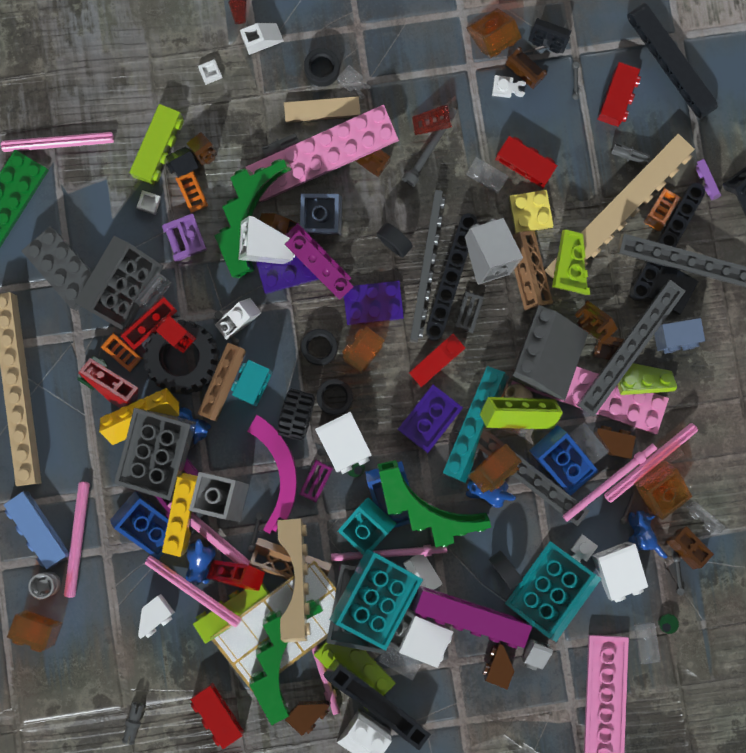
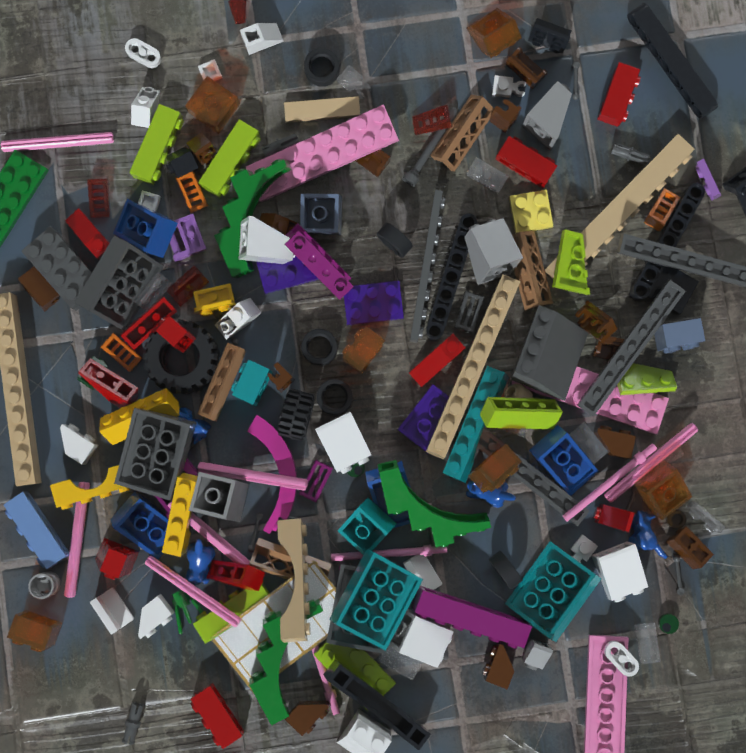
(39, 288): none -> reddish brown hinge
(67, 493): none -> yellow arch
(77, 445): none -> white slope
(88, 233): none -> red slope
(91, 182): none -> clear red slope
(112, 610): none -> white panel
(115, 559): none -> red wedge
(144, 53): none -> white plate
(144, 107): none -> white slope
(145, 228): none -> blue slope
(182, 600): none -> green plant
(184, 287): none -> clear red slope
(212, 104): none -> clear orange brick
(214, 299): none -> yellow bracket
(230, 158): none -> lime brick
(253, 476): none -> bright pink axle
(282, 380): none -> reddish brown hinge
(461, 128): none -> medium nougat fence
(472, 367): none -> tan brick
(505, 119): none -> reddish brown hinge
(548, 115): none -> light grey slope
(613, 517): none -> red slope
(621, 657): none -> white plate
(676, 519): none -> dark brown tile

